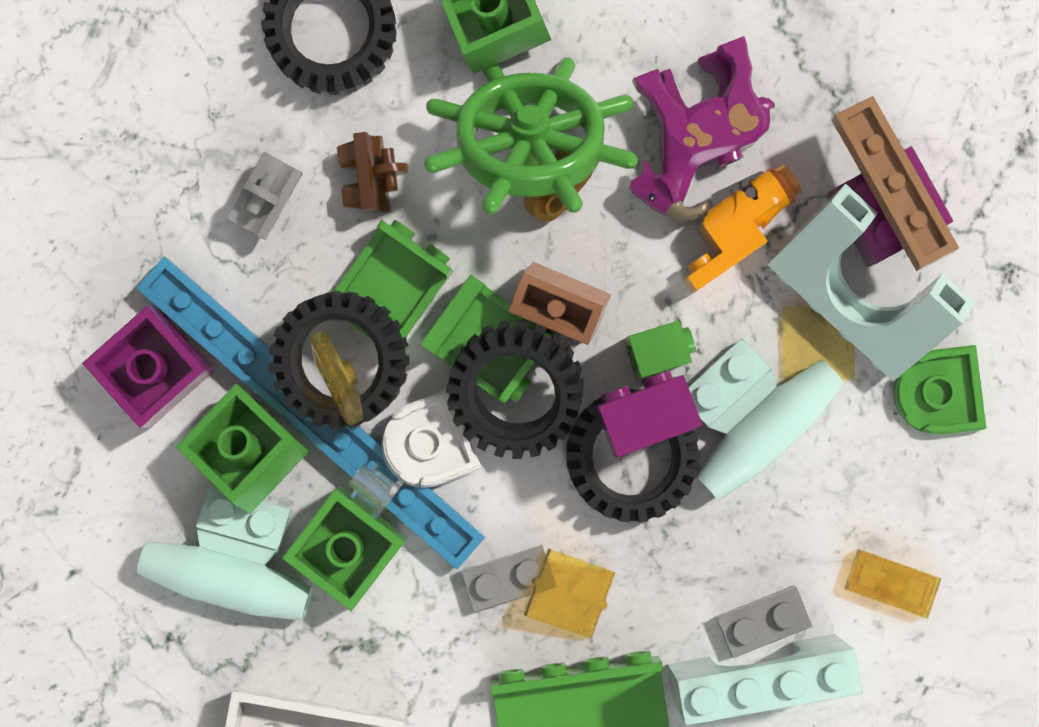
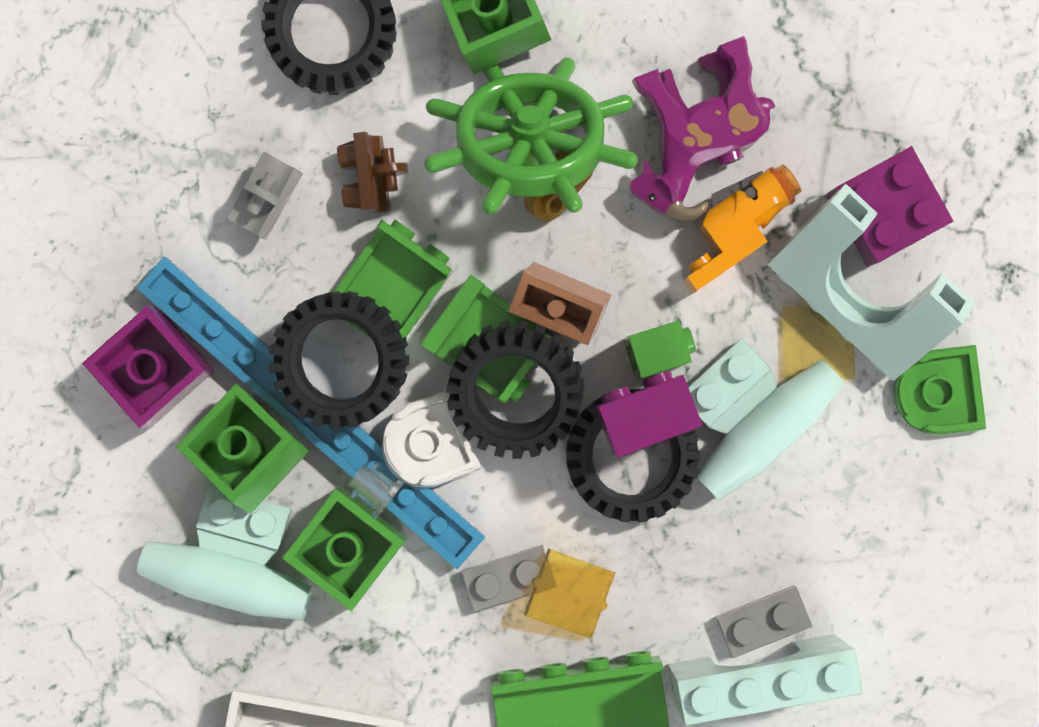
(338, 377): clear yellow plate -> none
(892, 583): clear yellow plate -> none
(894, 183): medium nougat plate -> none

